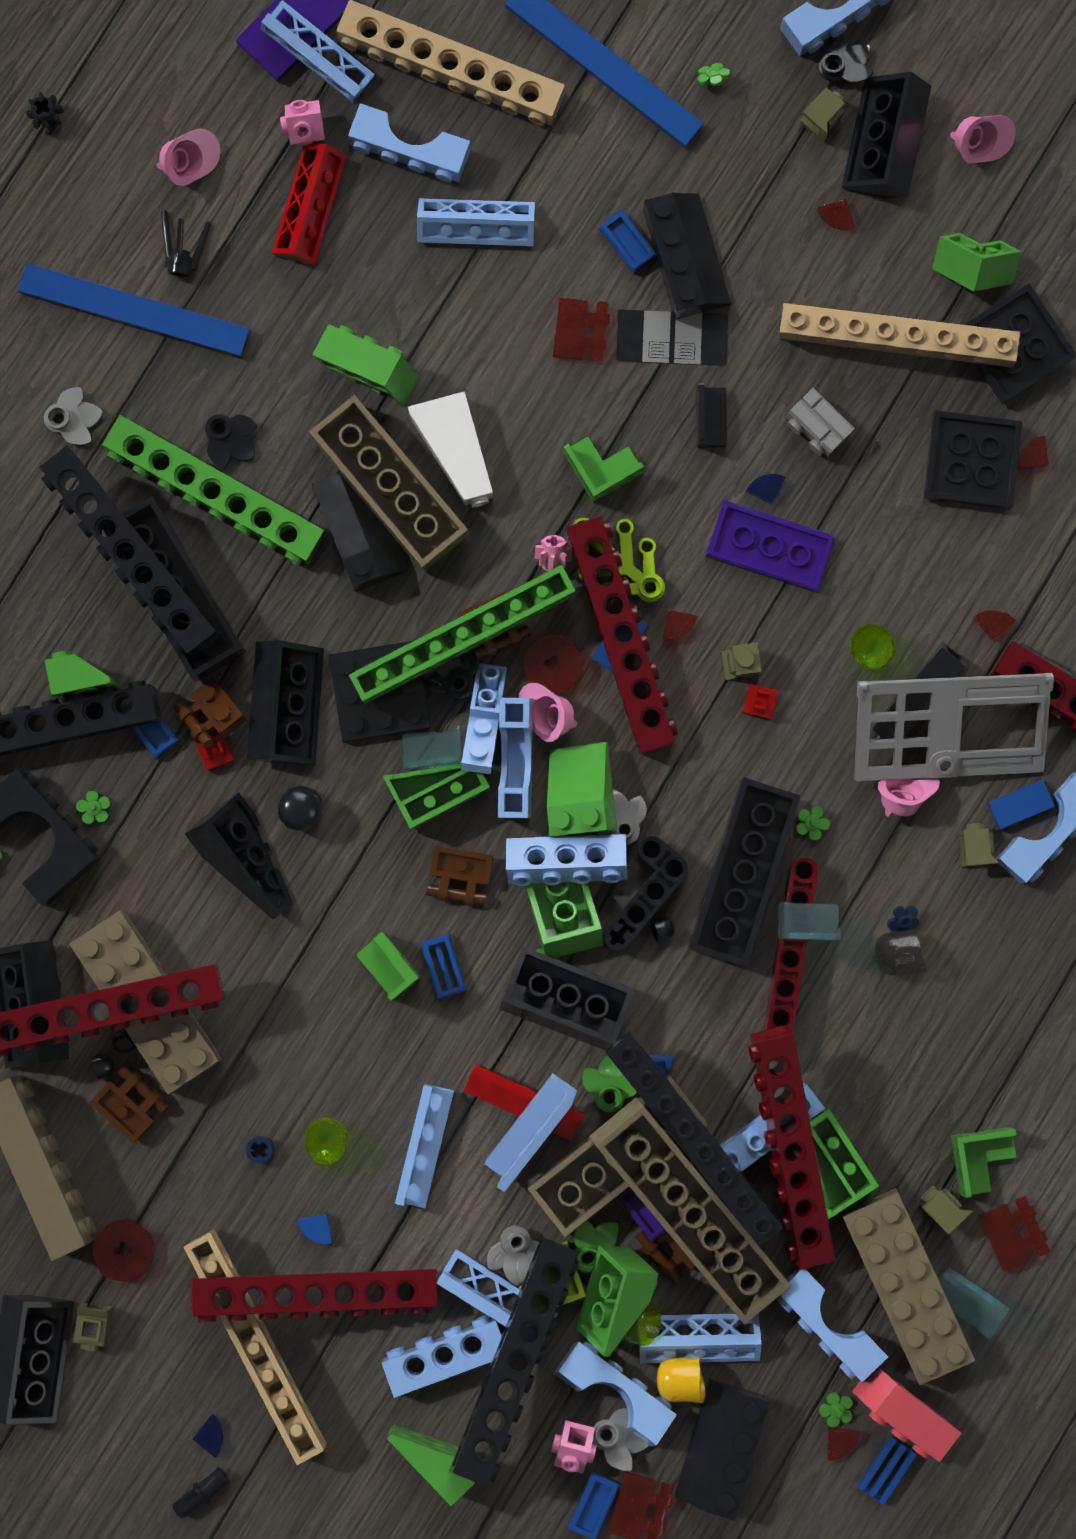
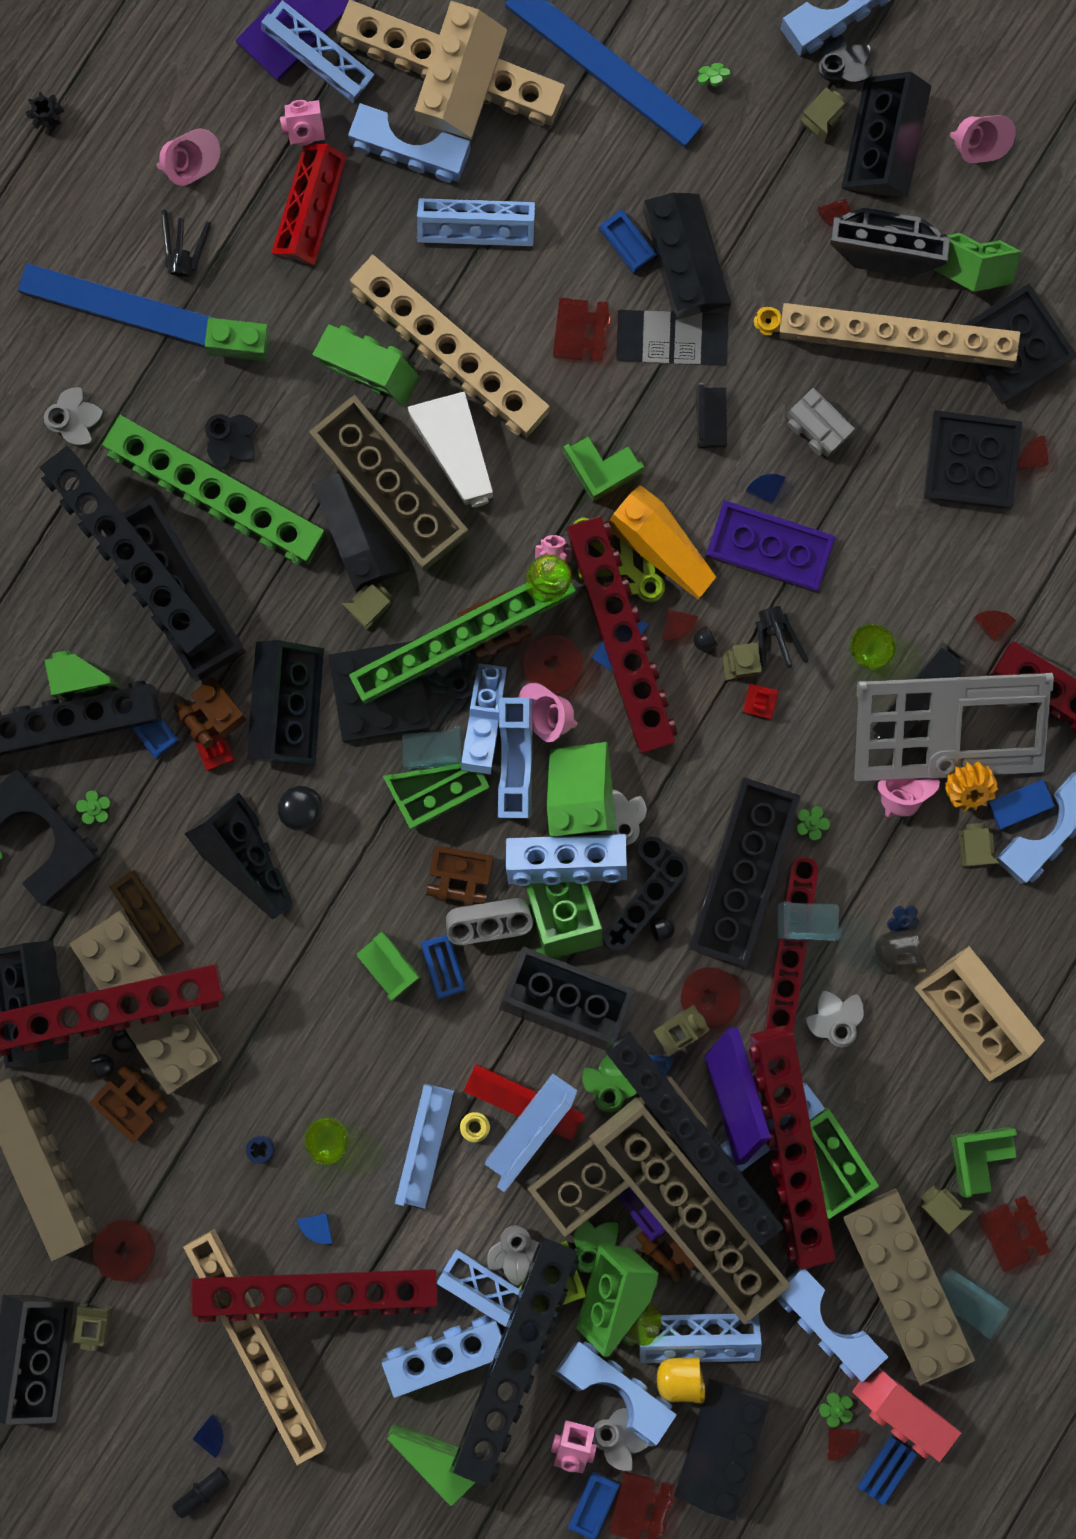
(146, 915): none -> dark brown tile
(237, 339): none -> bright green brick
(369, 604): none -> olive window
(376, 274): none -> tan brick
(460, 71): none -> tan slope
(482, 1120): none -> light yellow plate
(503, 926): none -> light grey beam
(548, 578): none -> clear neon green hair
(654, 534): none -> light orange wedge
(681, 1030): none -> olive window
(704, 640): none -> black hinge
(712, 979): none -> clear red plate
(737, 1096): none -> dark purple tile
(768, 313): none -> yellow plate
(774, 622): none -> black plant
(836, 1014): none -> light grey plate
(889, 242): none -> black wedge
(971, 786): none -> light orange gear
(979, 1014): none -> tan slope

